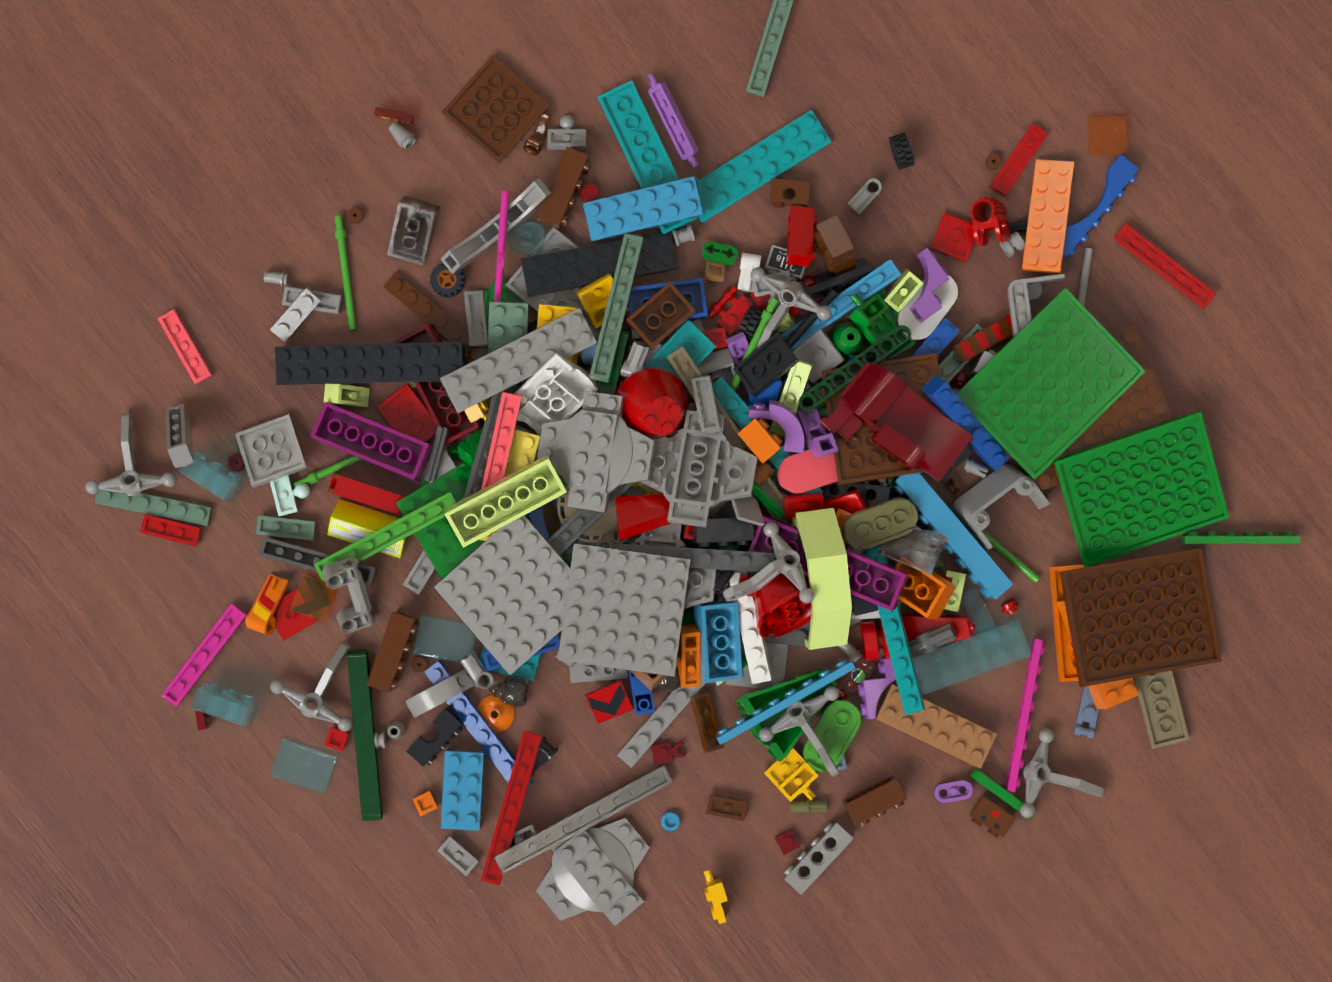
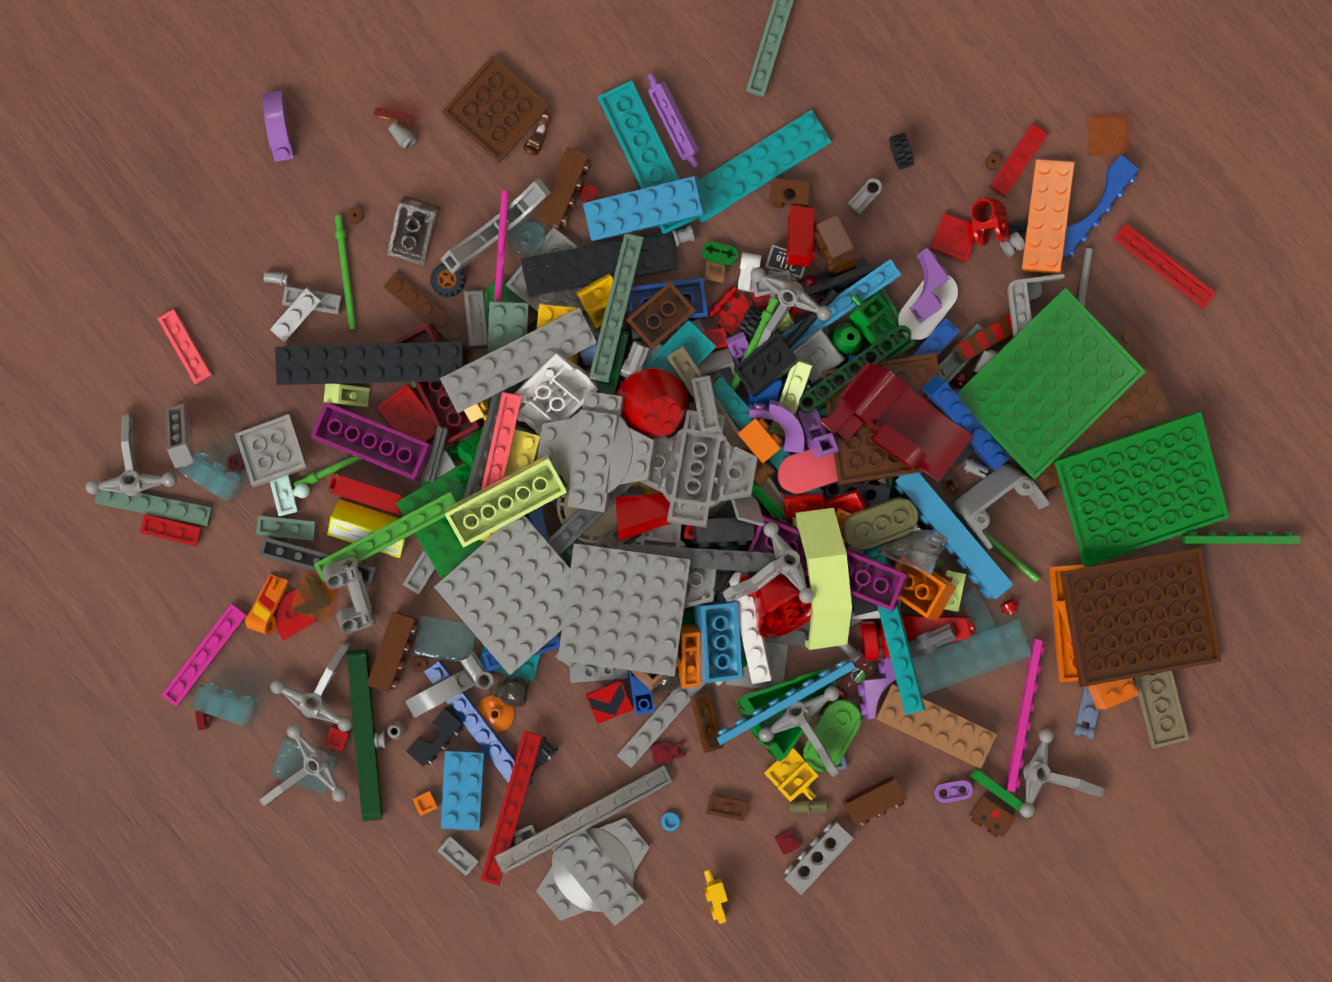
(276, 125): none -> medium lavender arch
(315, 763): none -> light grey piece
(561, 138): light grey plate -> none
(903, 290): yellowish green slope -> none

